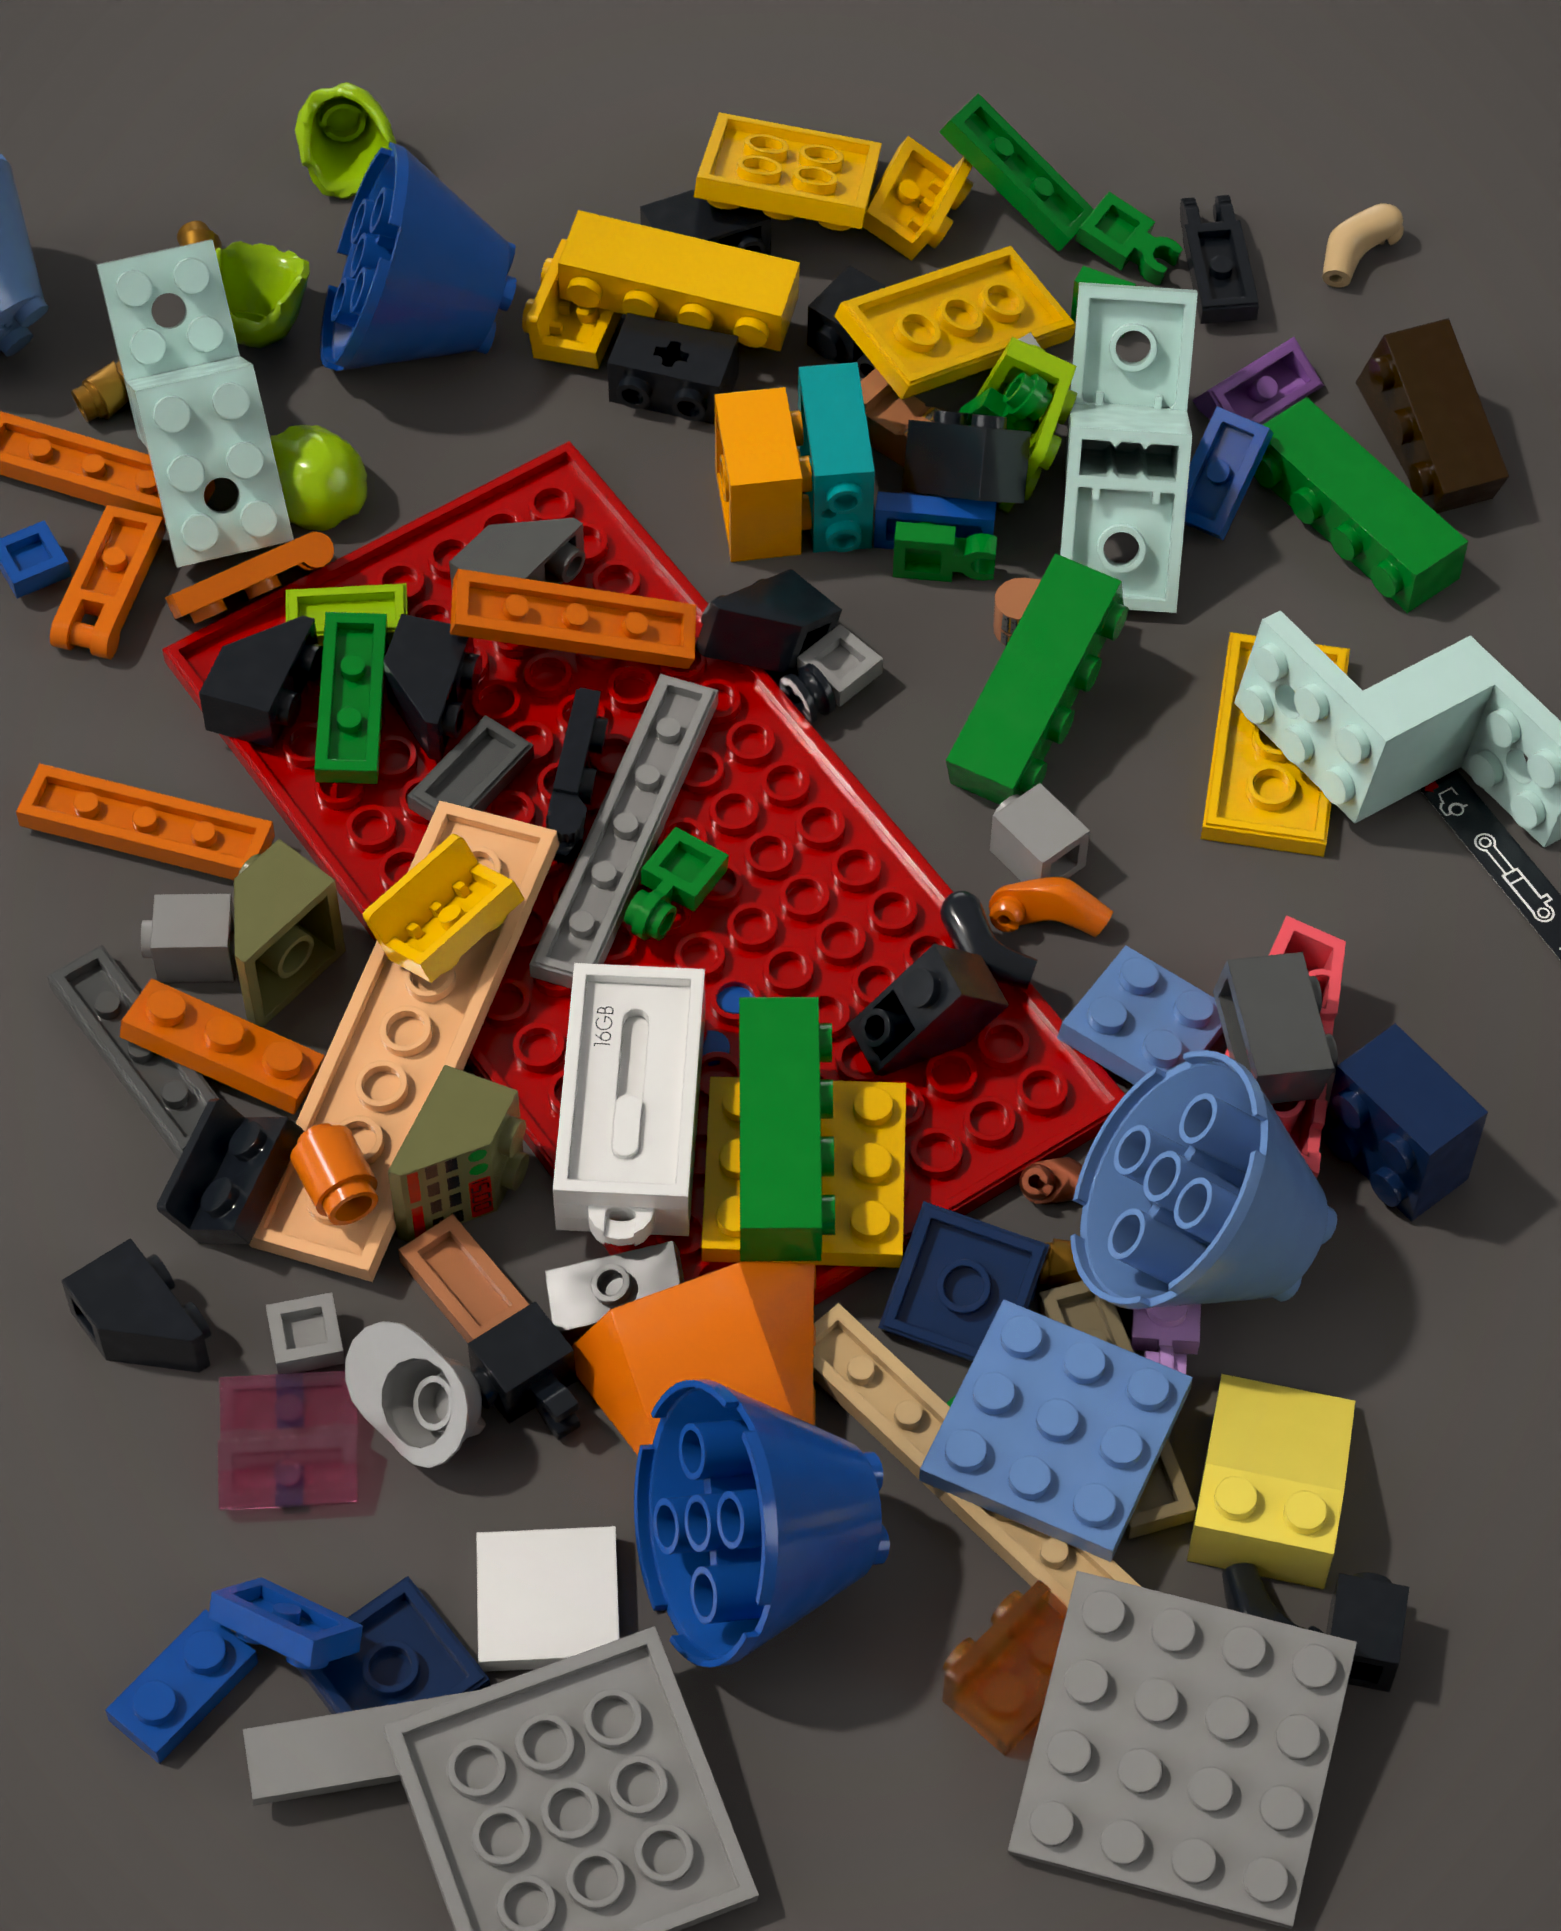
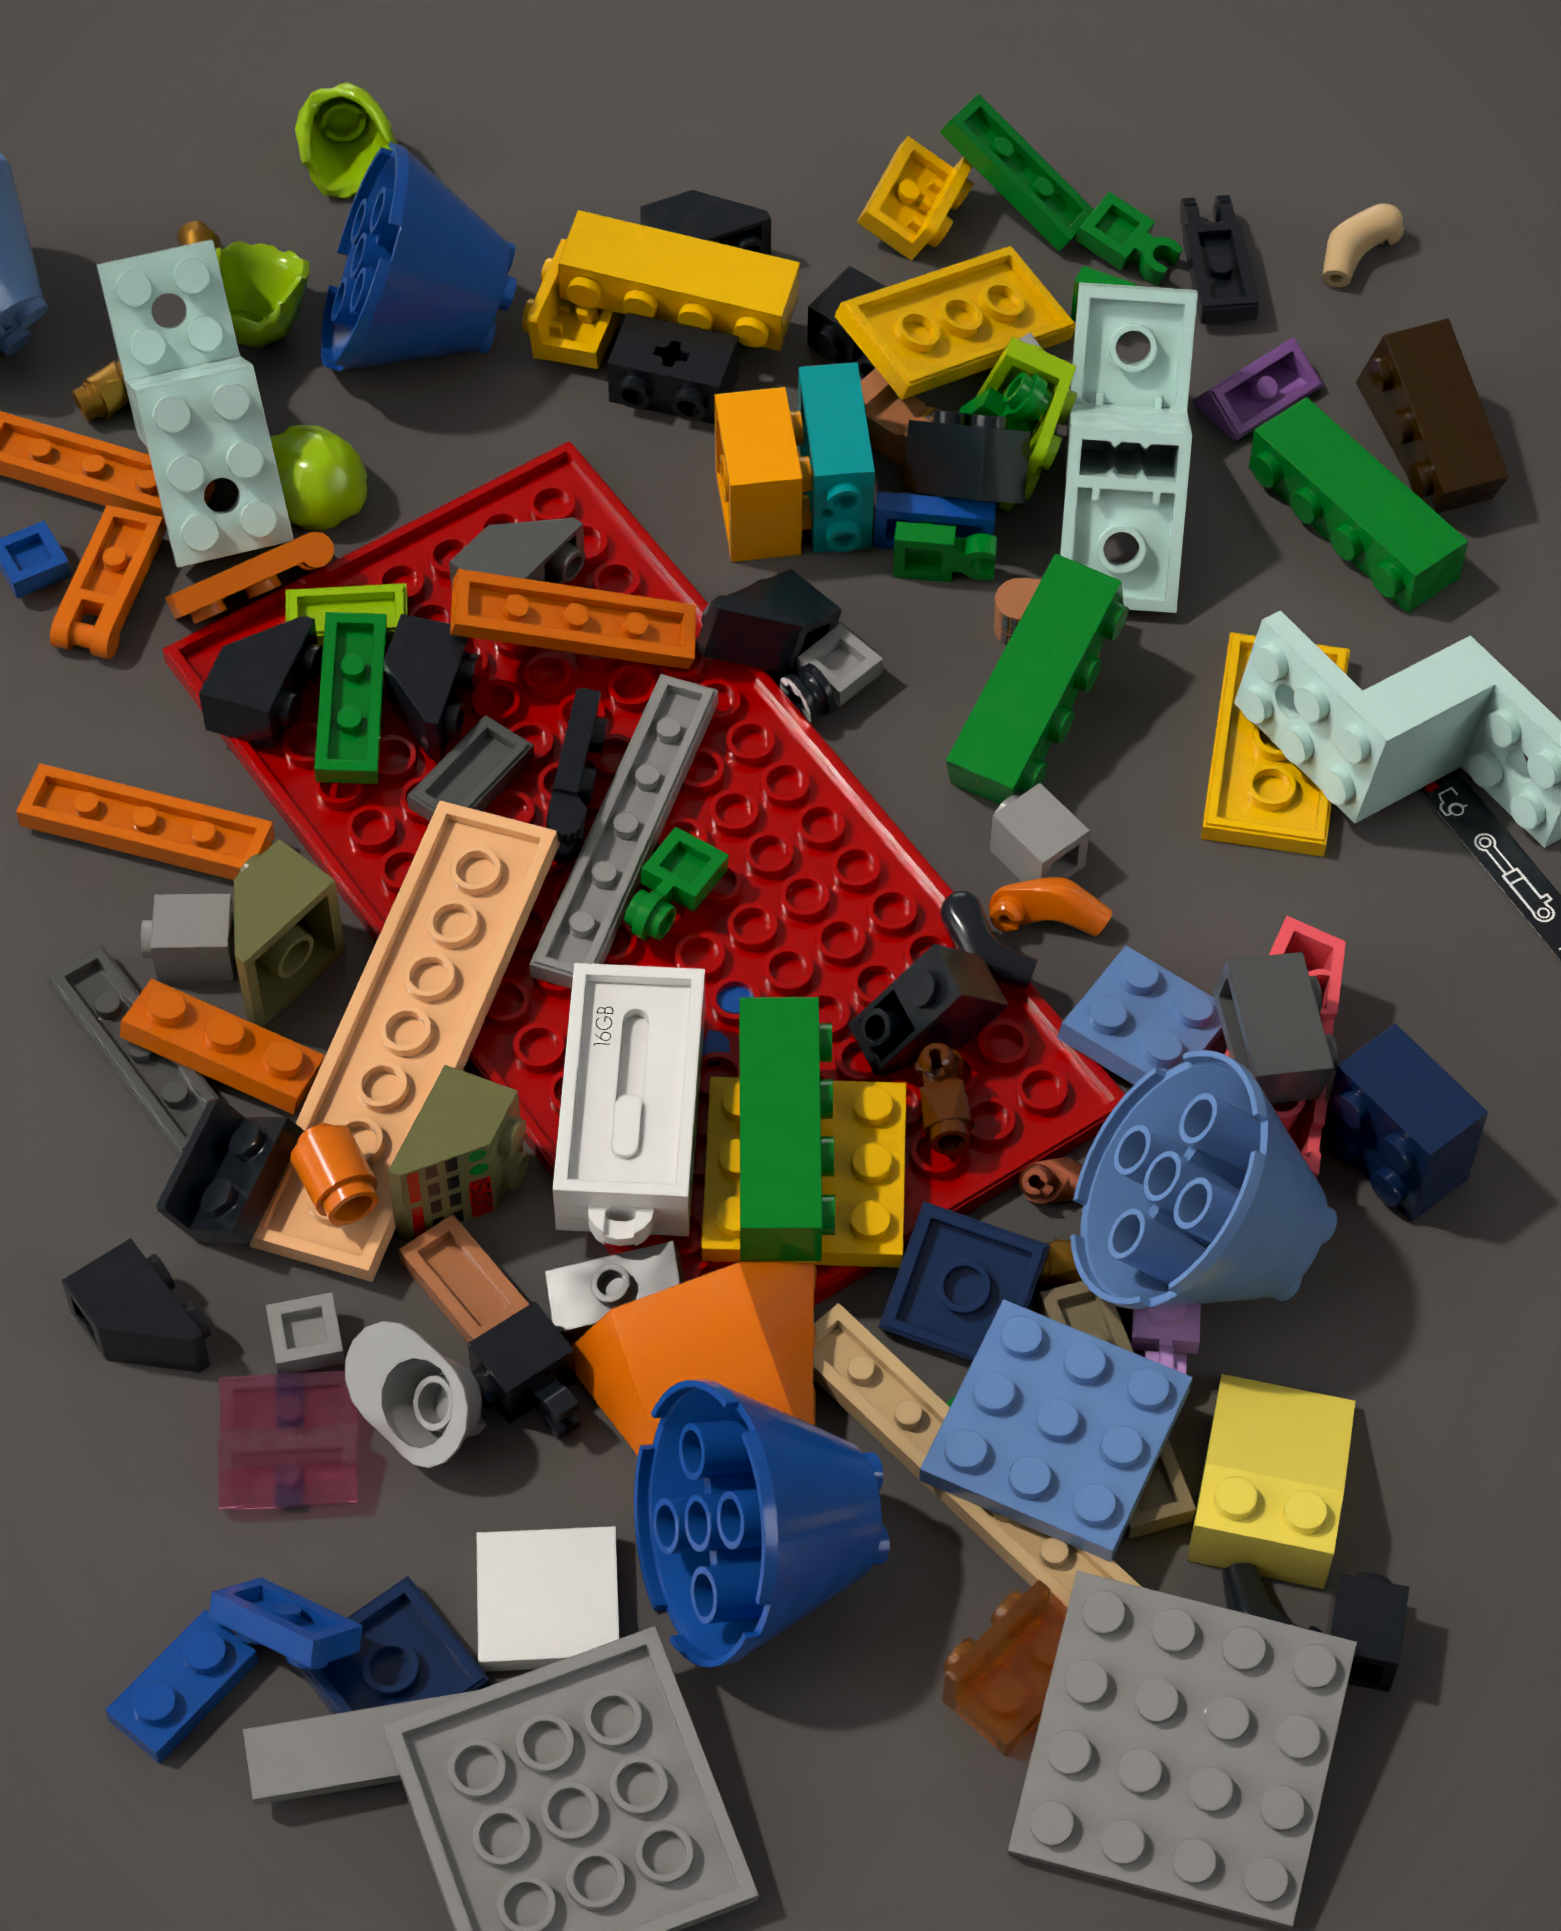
(441, 909): yellow bracket -> none
(788, 172): yellow plate -> none
(944, 1099): none -> reddish brown arm
(1223, 471): blue plate -> none

